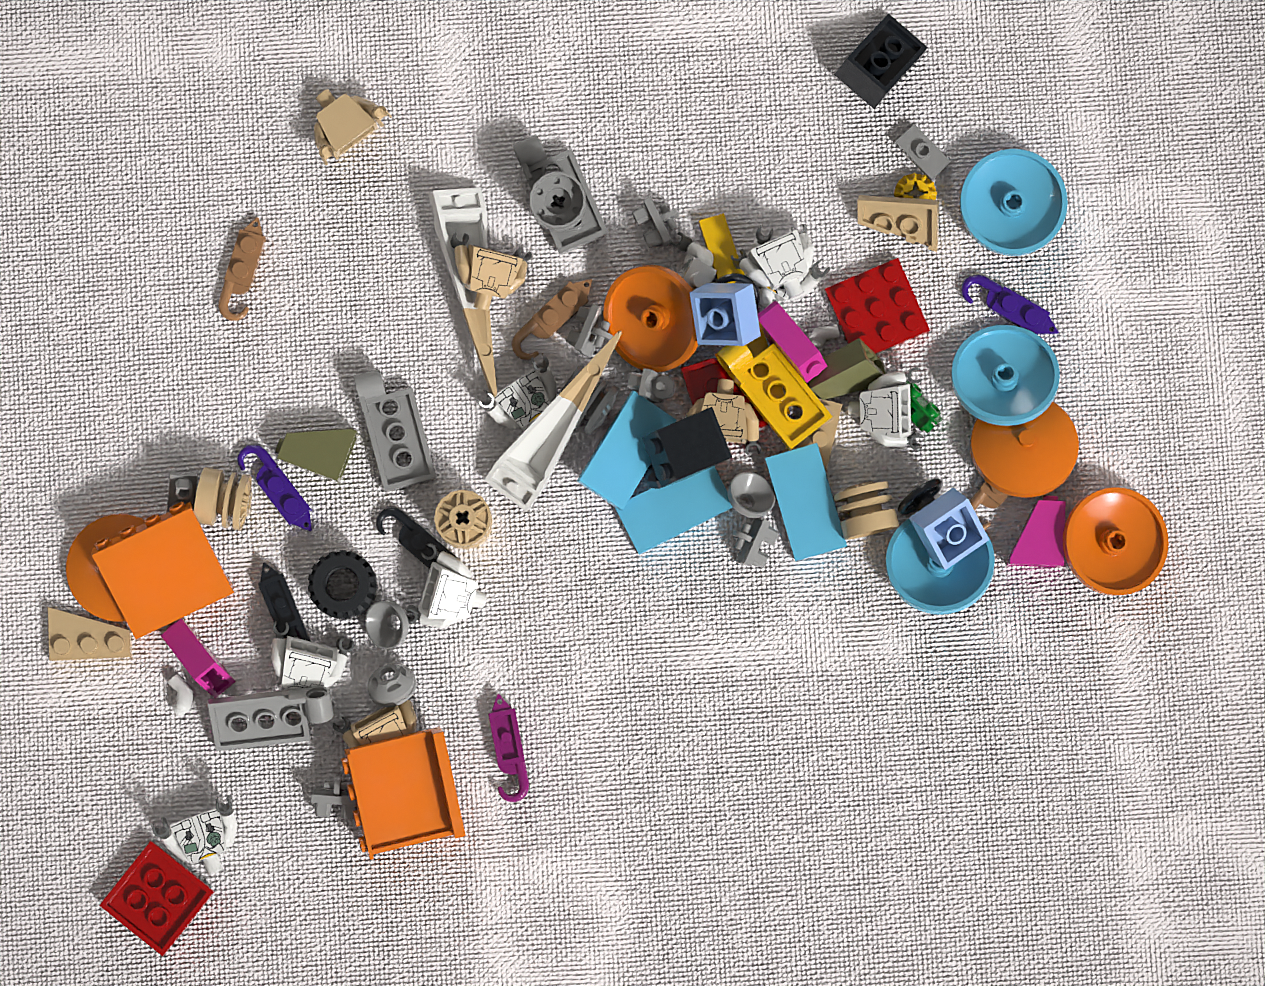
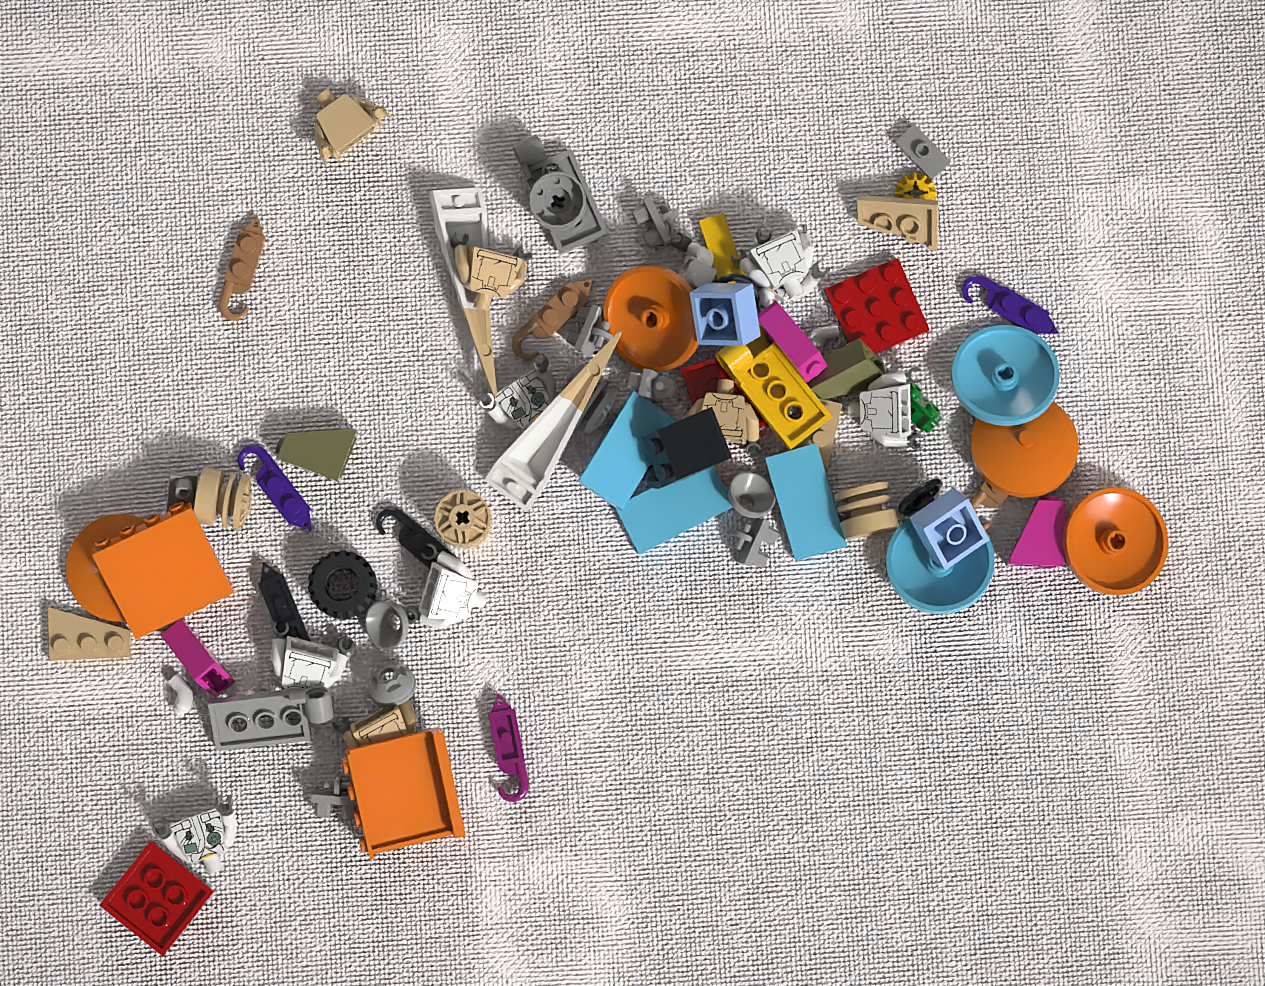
(372, 398): light grey hinge -> none
(880, 61): black slope -> none
(1013, 202): medium azure dish -> none

